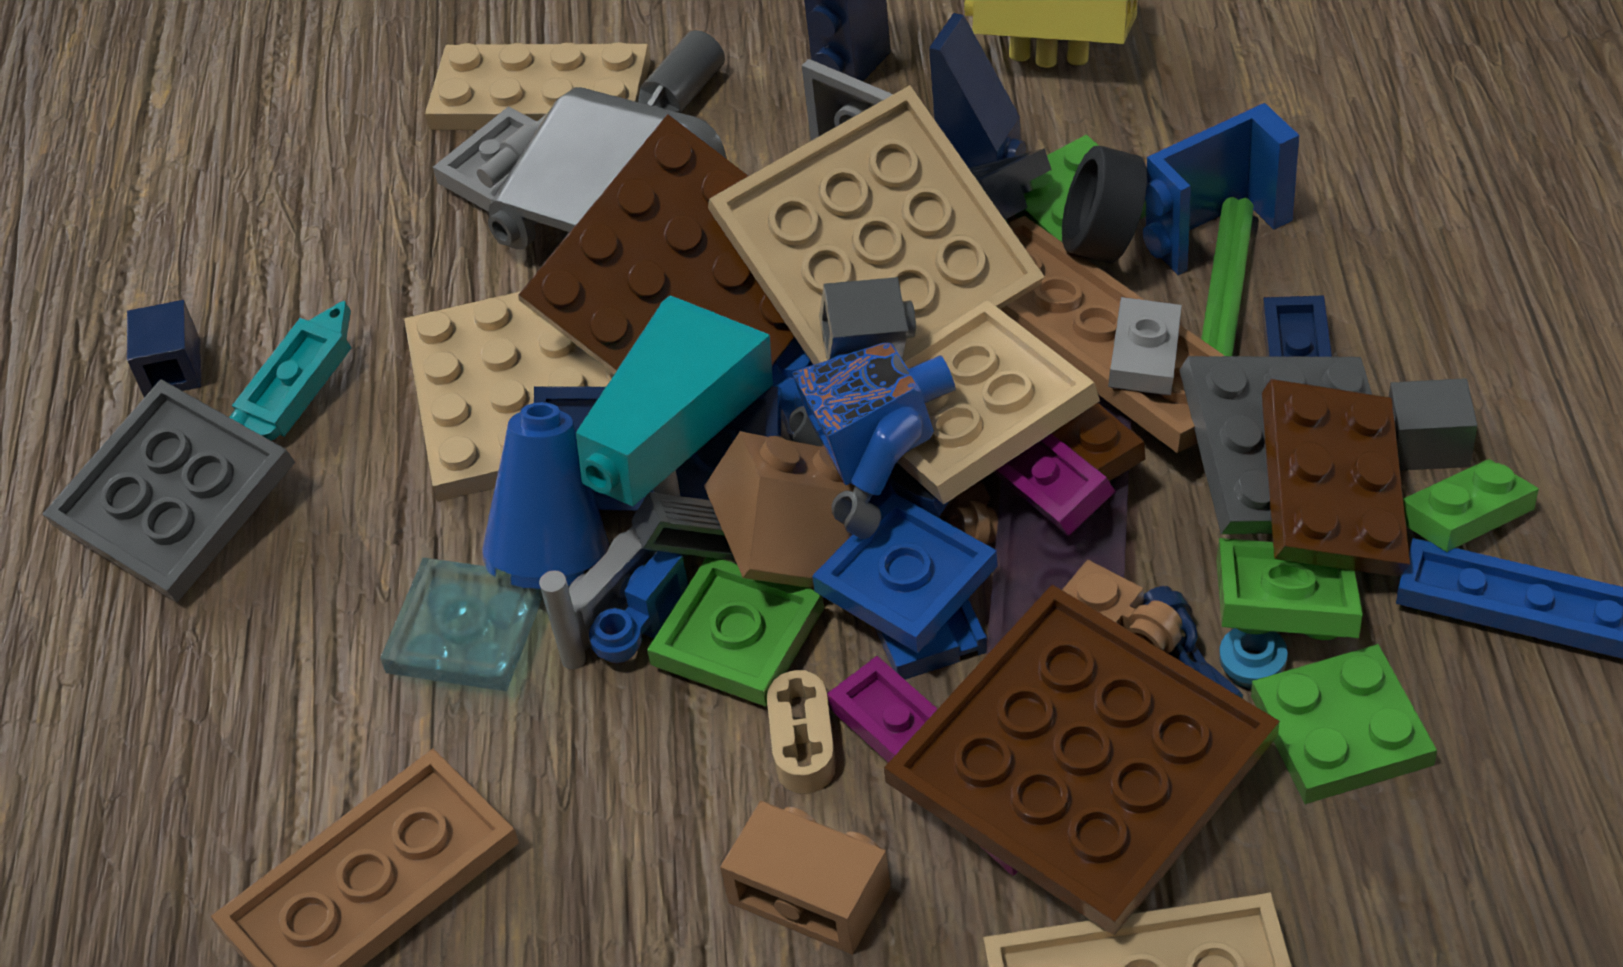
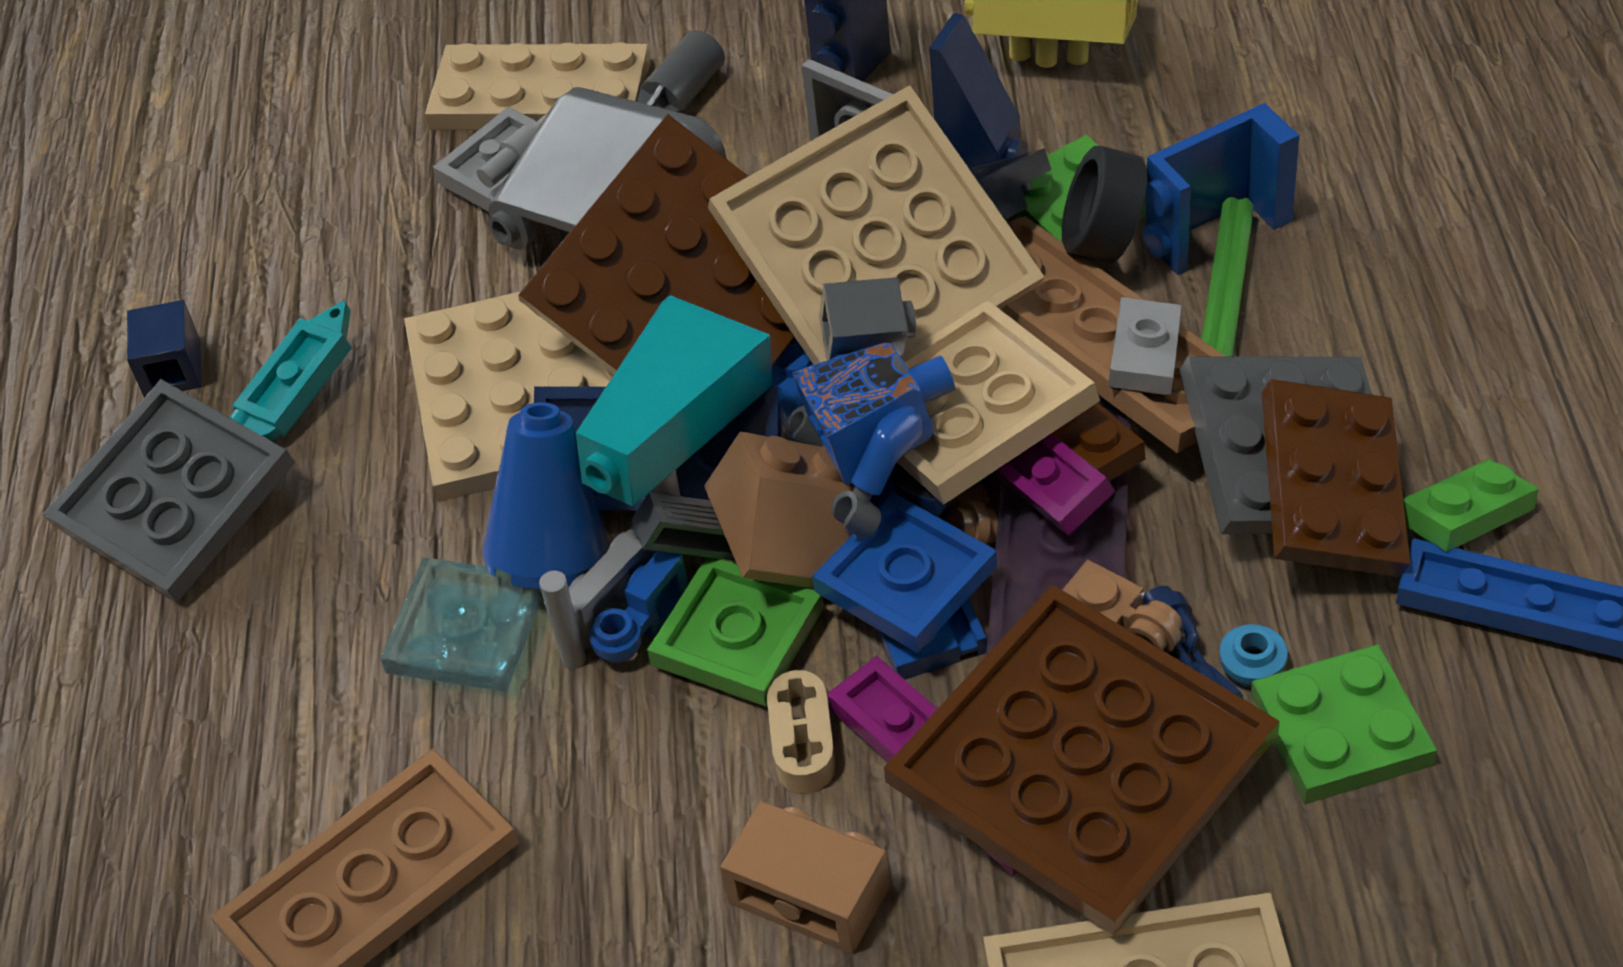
(1282, 595): bright green plate -> none
(1296, 326): dark blue plate -> none
(1433, 423): dark grey brick -> none

